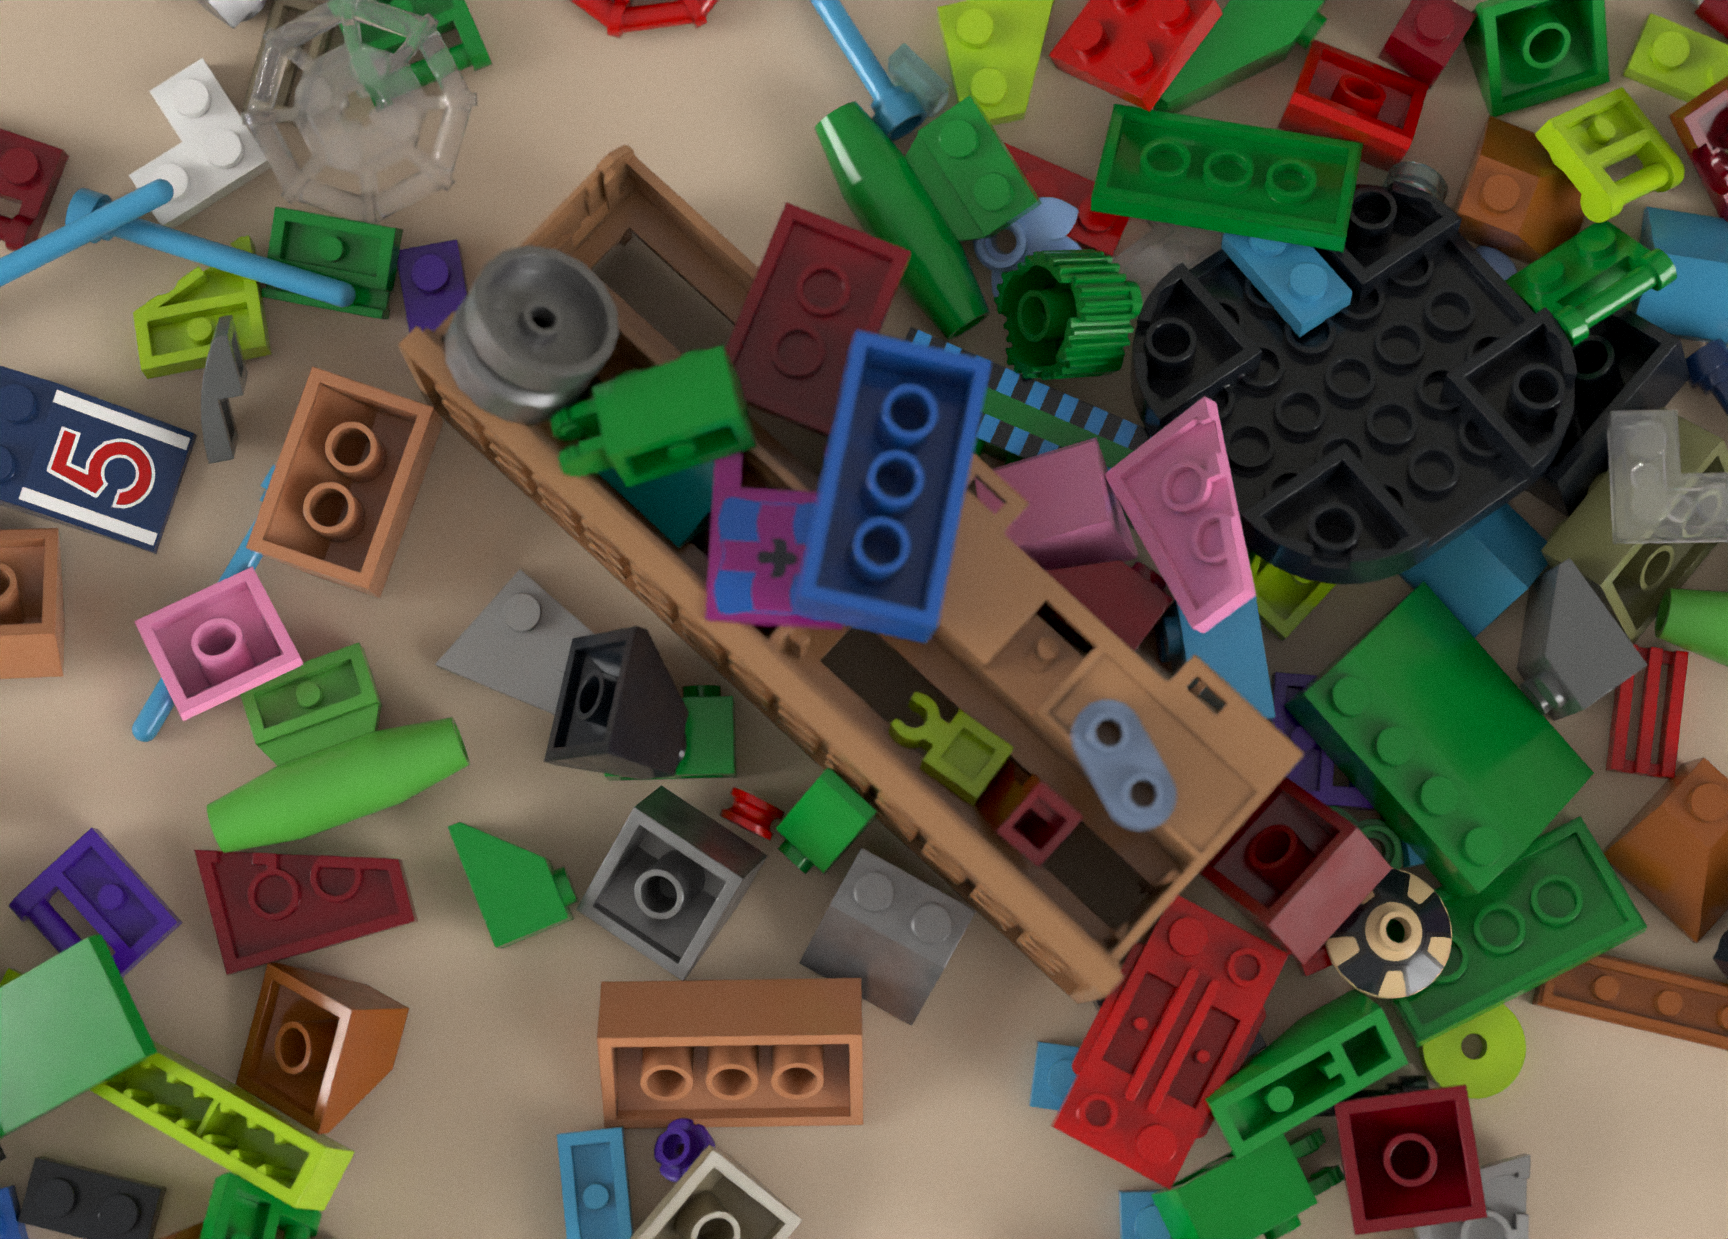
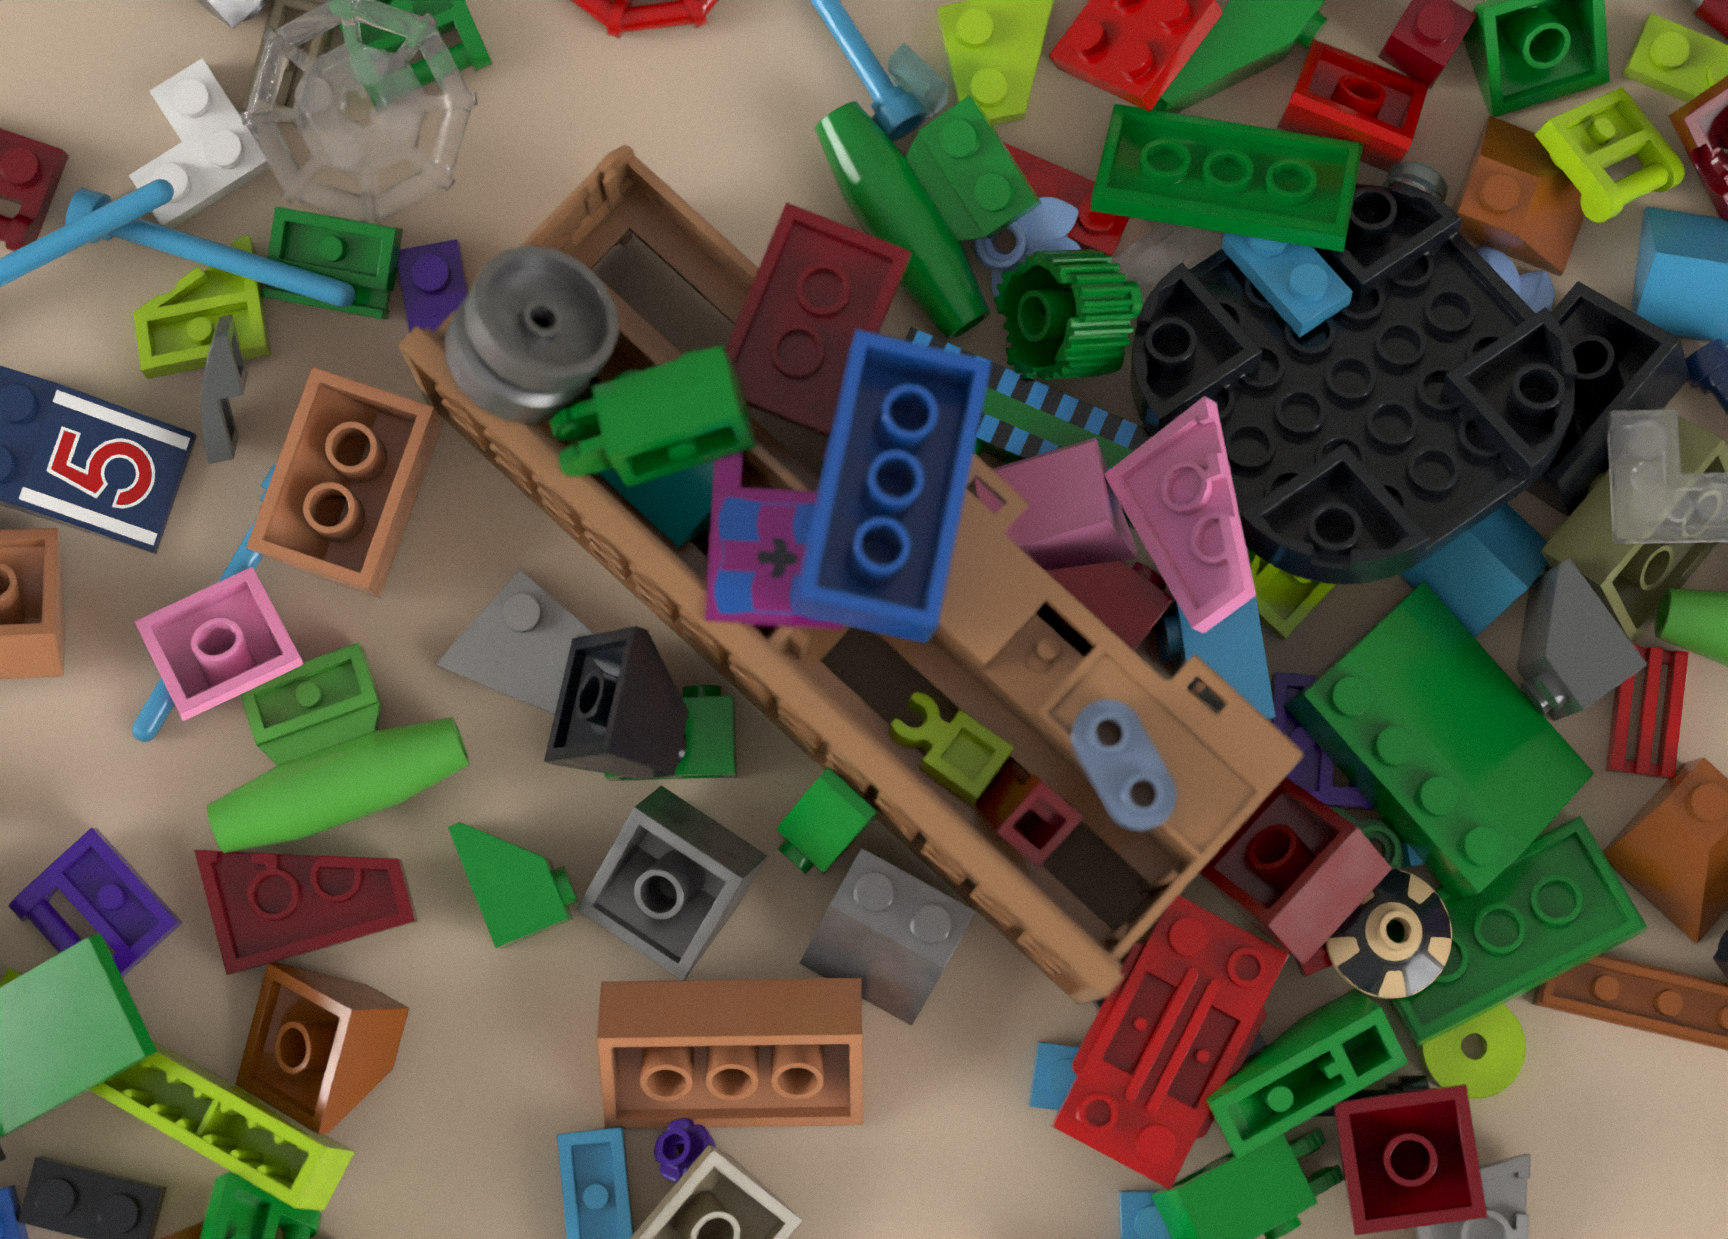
(751, 813): red bush -> none
(1591, 278): green plate -> none

